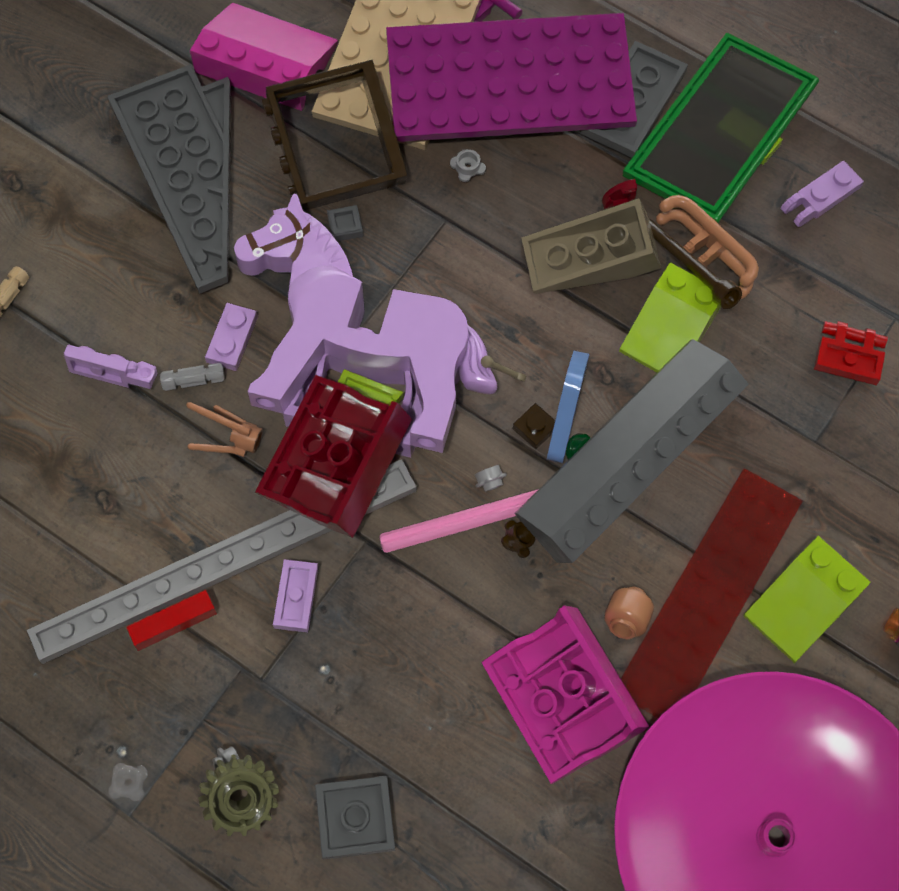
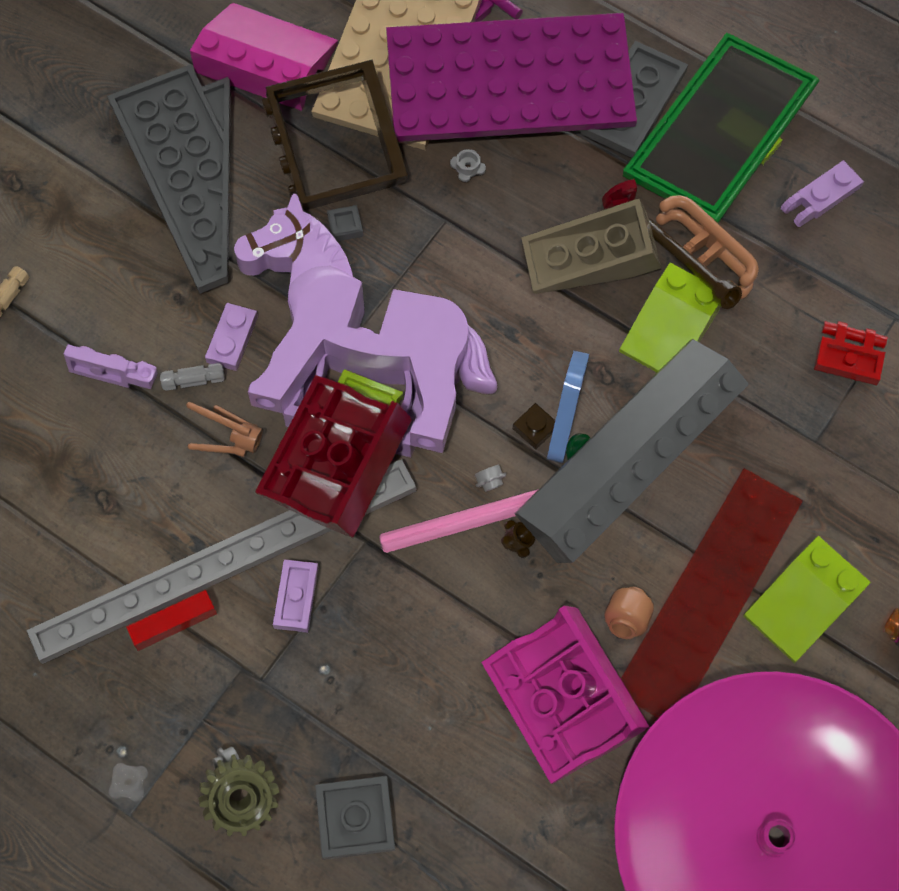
(487, 362): dark tan hinge -> none

